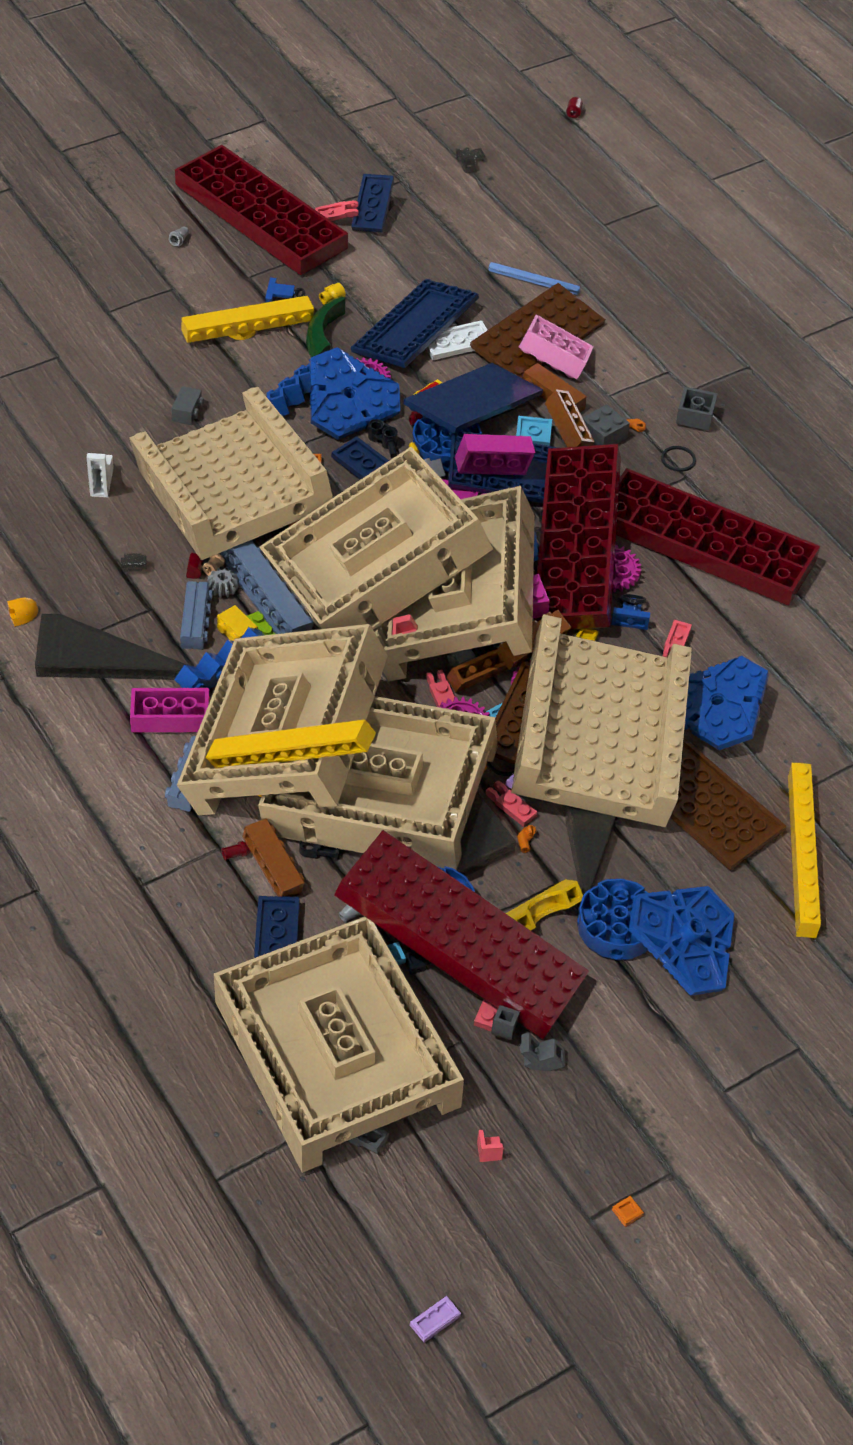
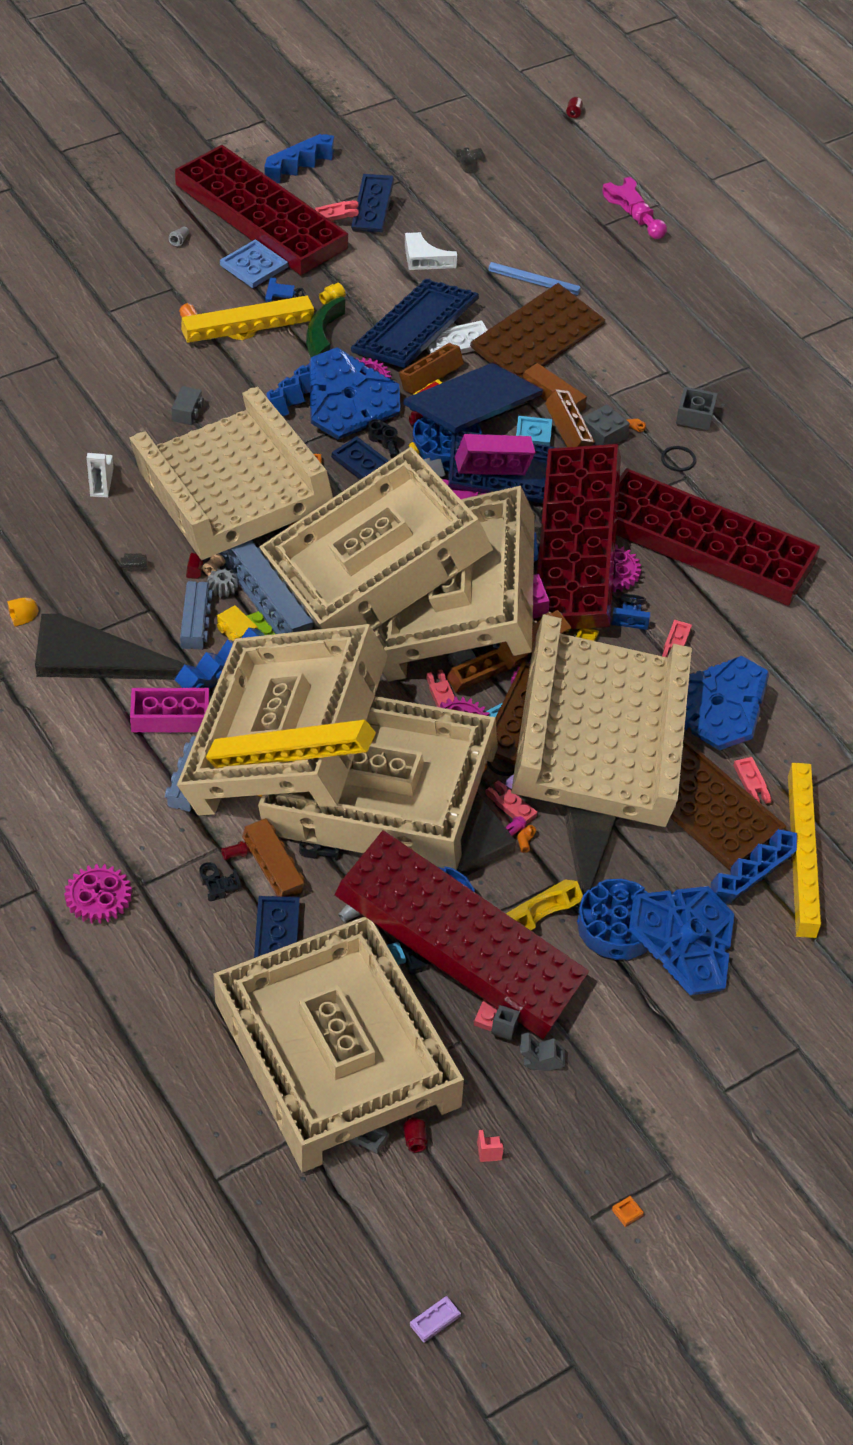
(95, 887): none -> dark pink gear
(187, 310): none -> orange cone
(218, 885): none -> black piece
(253, 263): none -> medium blue plate
(301, 154): none -> blue brick
(404, 624): coral panel -> none
(415, 1135): none -> dark red brick
(424, 256): none -> white arch
(431, 368): none -> dark orange brick
(516, 825): none -> dark pink pin
(556, 347): bright pink slope -> none
(632, 203): none -> dark pink piece
(752, 779): none -> coral hinge
(762, 862): none -> blue brick

